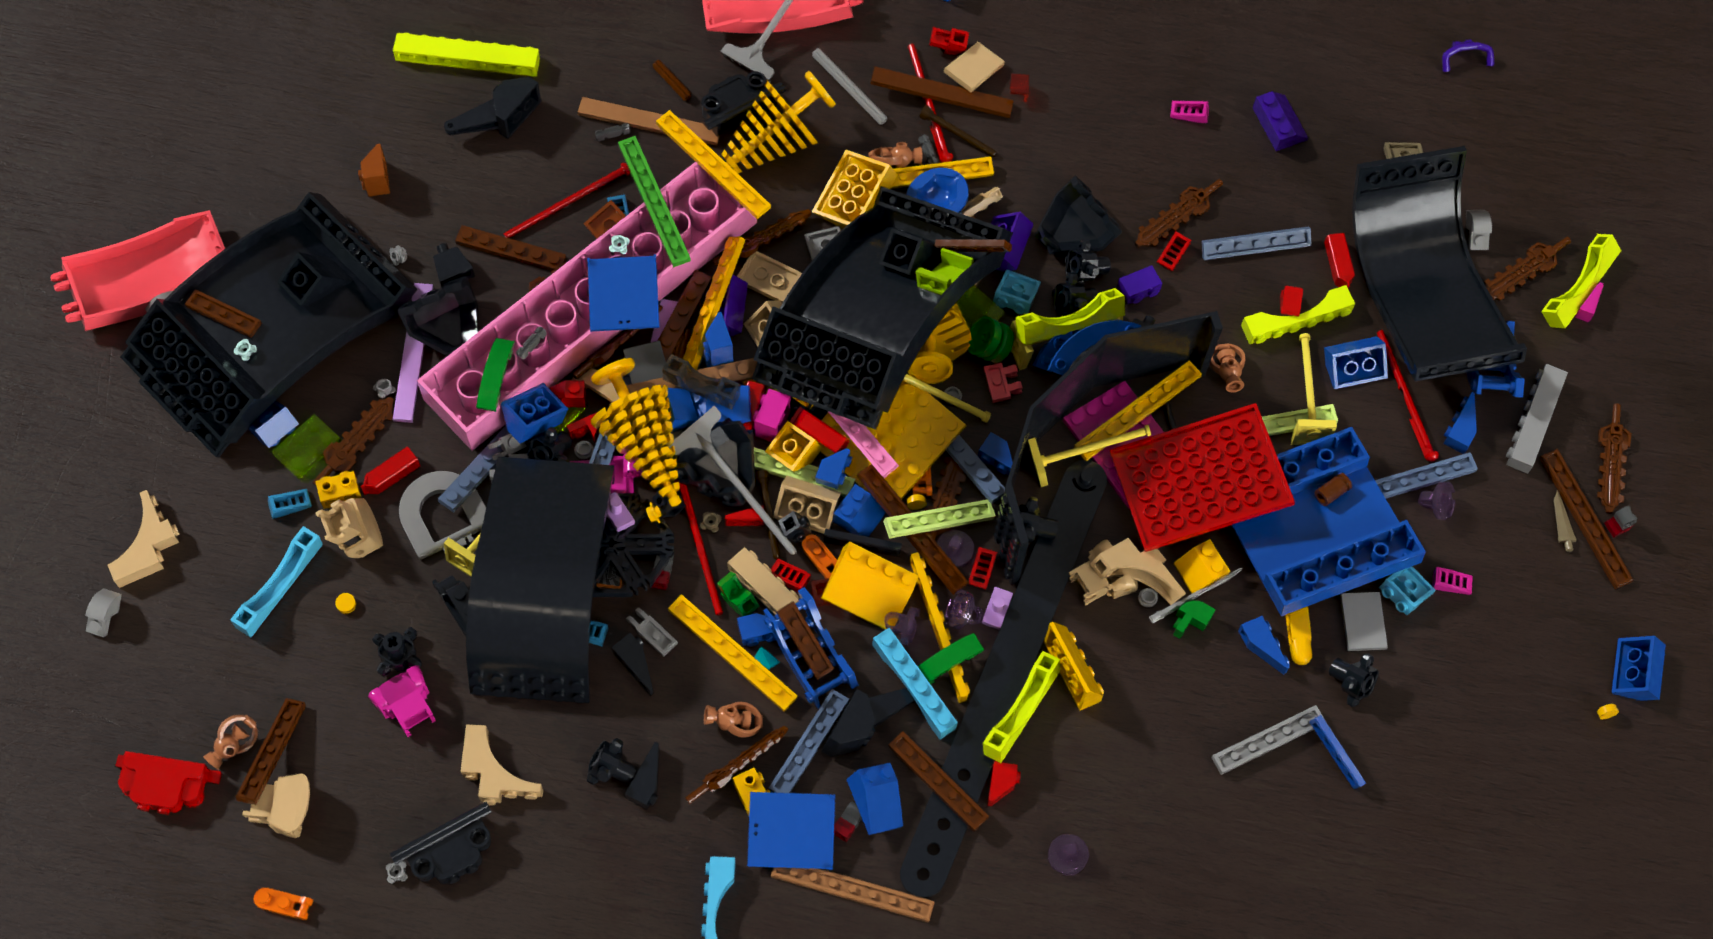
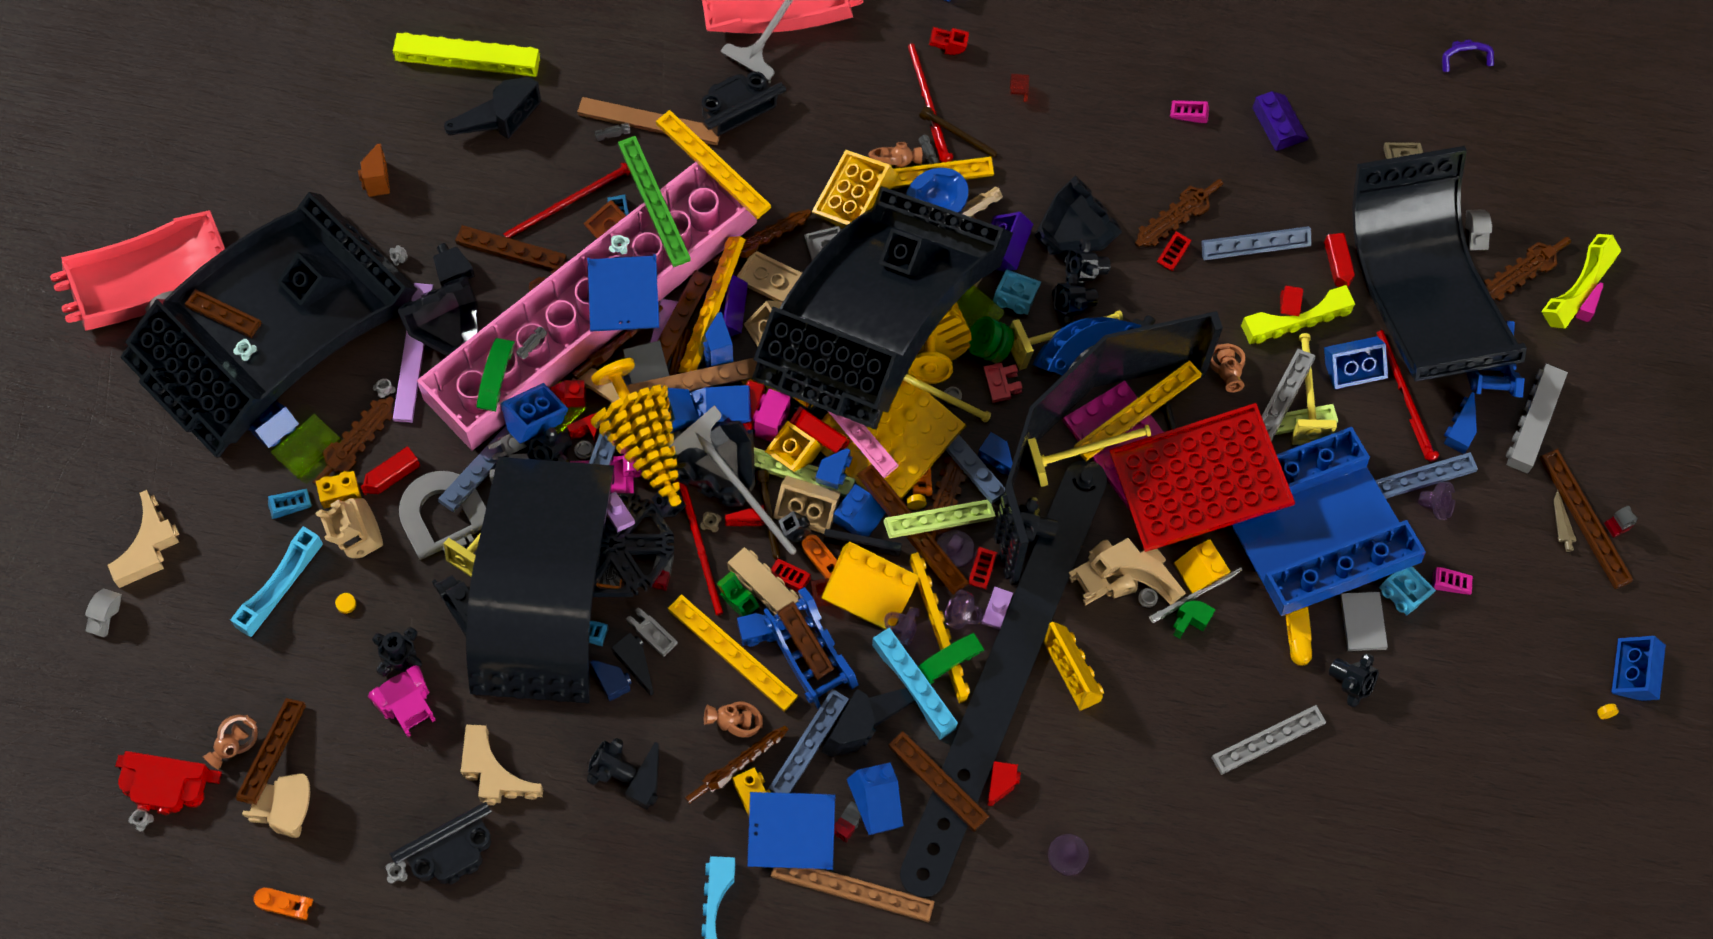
(135, 819): none -> light grey plate
(611, 679): none -> dark blue slope
(653, 513): yellow plate -> none
(672, 80): reddish brown axle -> none
(682, 374): clear smoke arch -> none
(766, 658): teal slope -> none
(782, 120): yellow plant -> none
(849, 86): light grey axle -> none
(941, 92): reddish brown tile -> none
(944, 274): lime panel -> none
(974, 66): tan tile -> none
(974, 245): reddish brown tile -> none
(1009, 728): neon yellow arch -> none
(1104, 307): neon yellow arch -> none
(1139, 285): dark purple brick -> none
(1260, 641): blue slope -> none
(1287, 391): none -> light grey plate
(1333, 489): reddish brown piece -> none
(1337, 752): blue tile -> none
(1615, 440): reddish brown bar -> none

